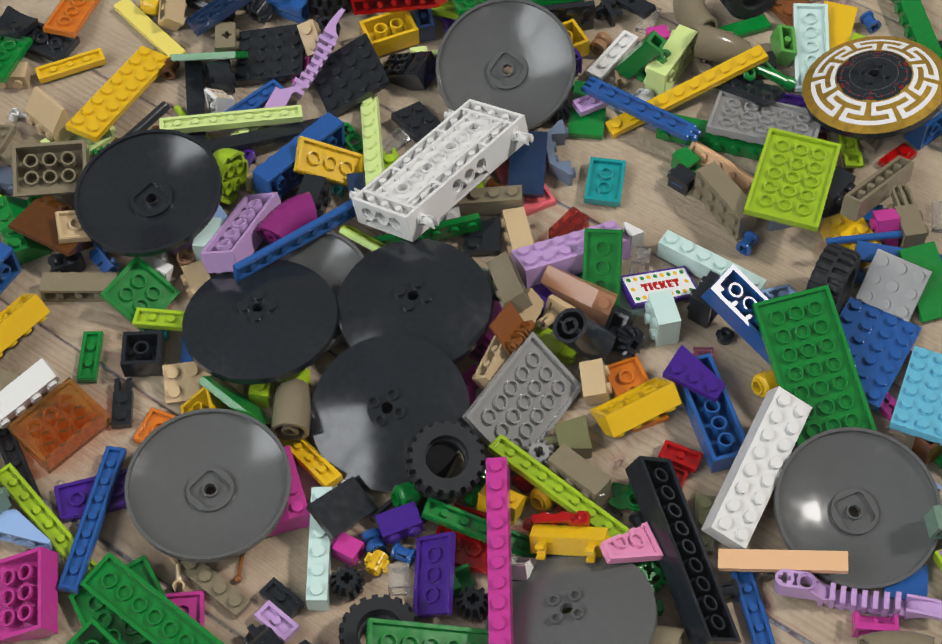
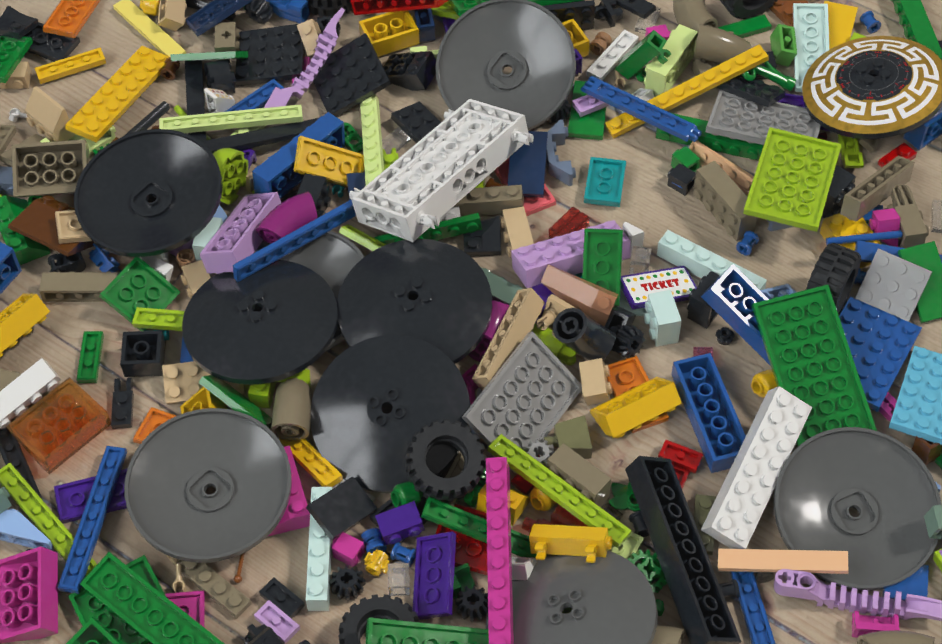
(508, 282): dark tan brick -> none
(511, 328): dark orange hinge -> none
(581, 518): red hinge -> none
(633, 546): bright pink wing -> none
(693, 375): dark purple wing -> none

